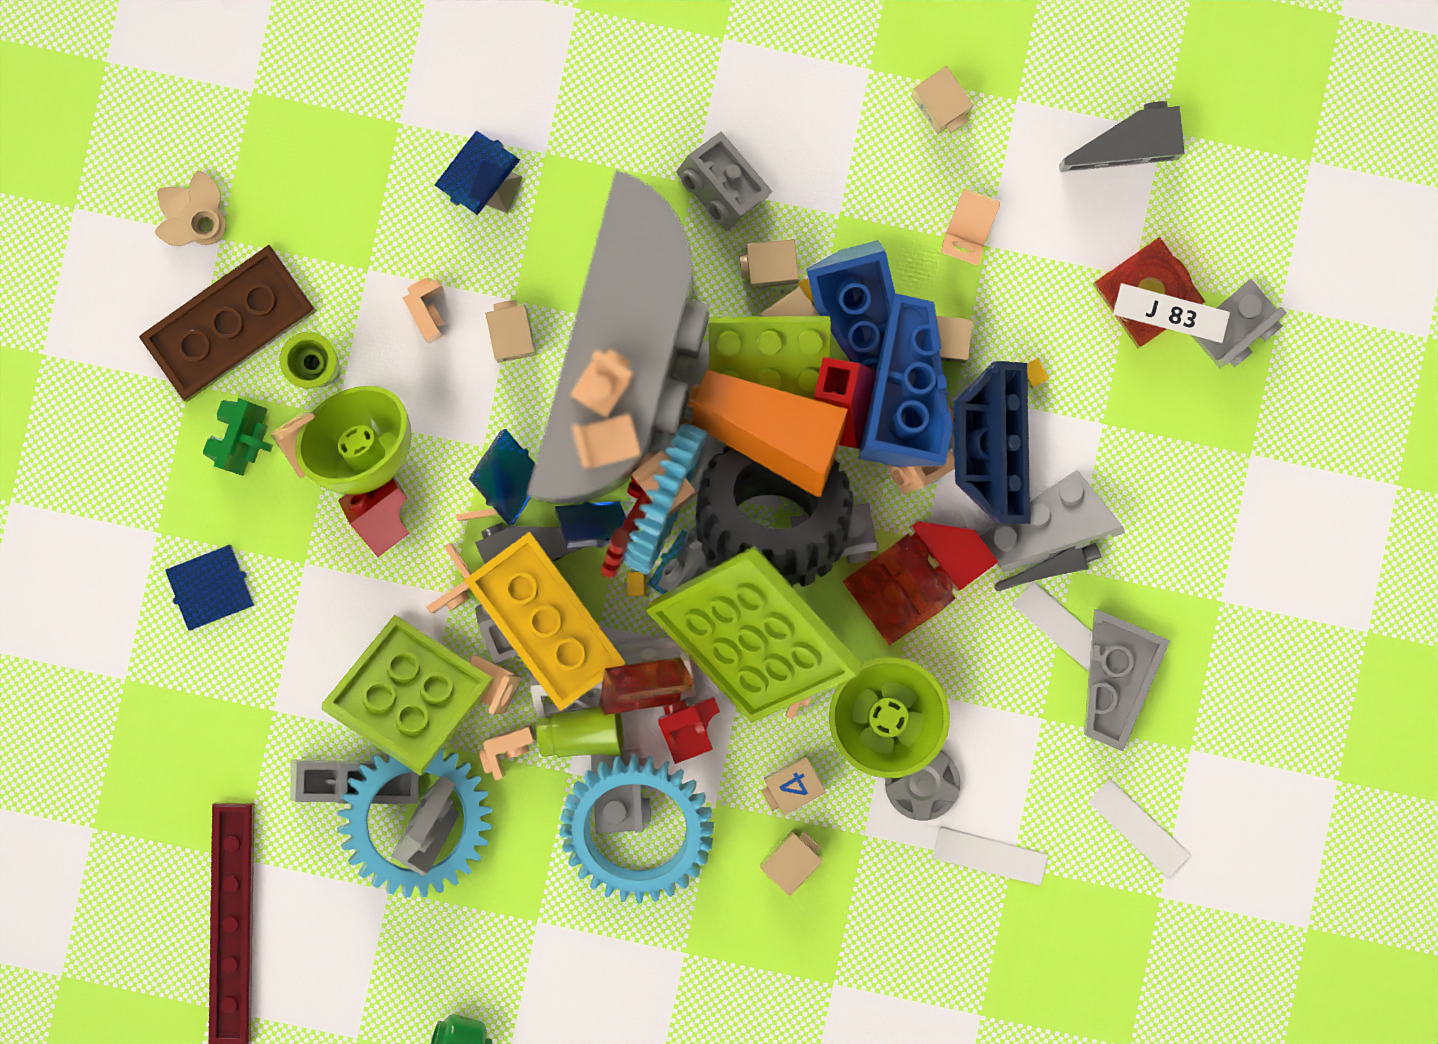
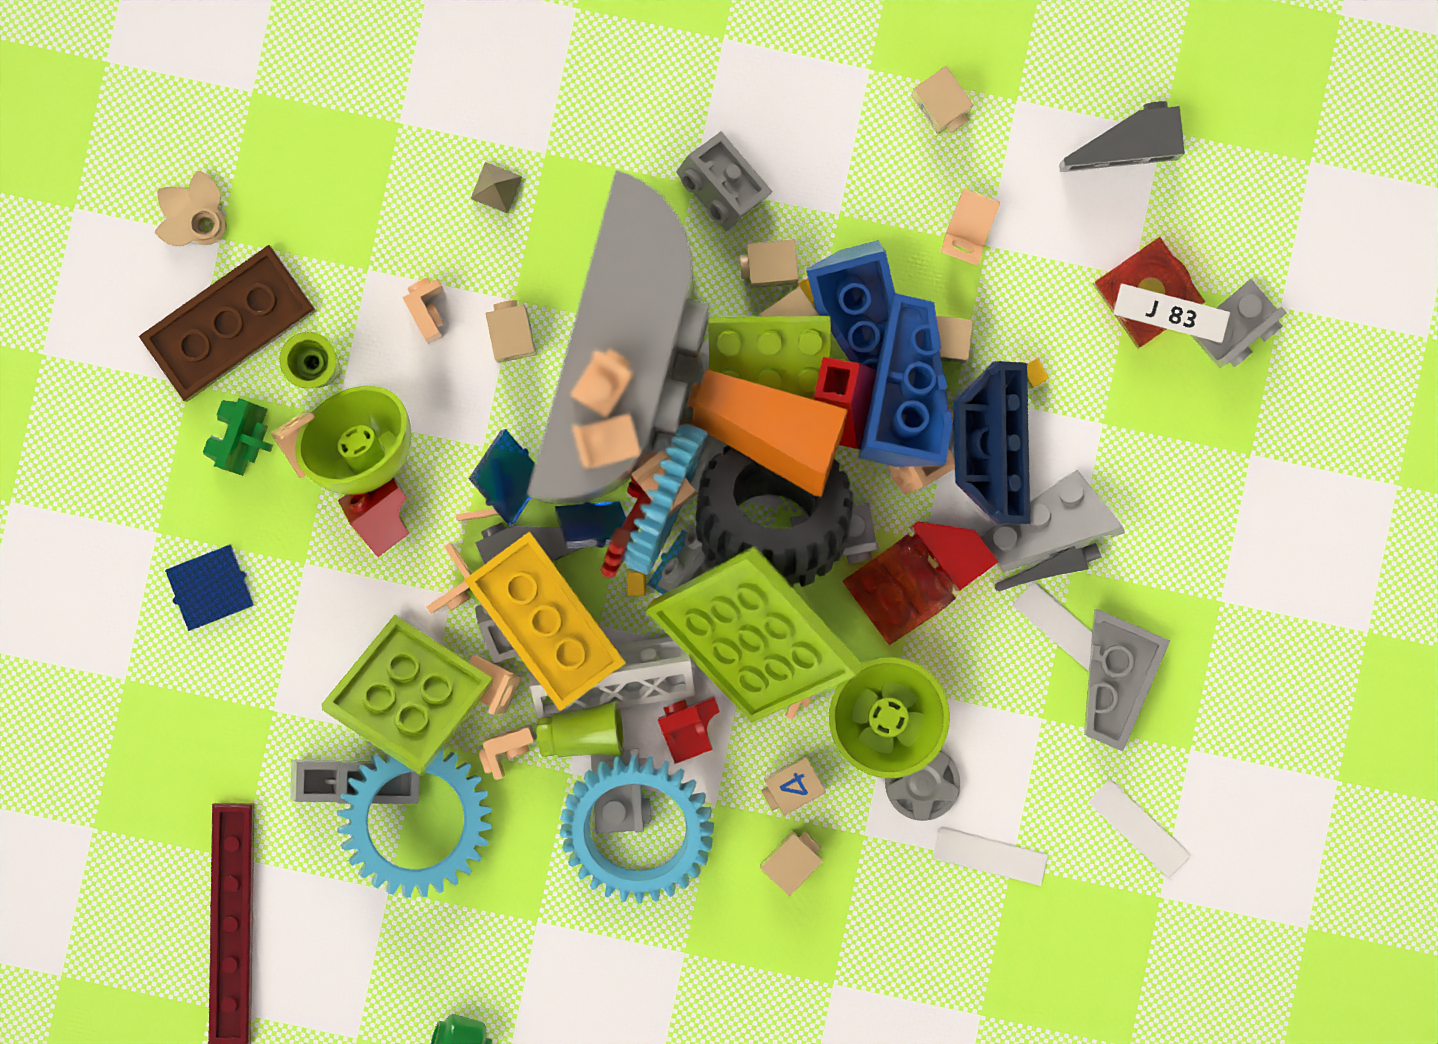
(427, 828): light grey bracket -> none
(477, 172): clear blue piece -> none
(644, 685): clear red bracket -> none

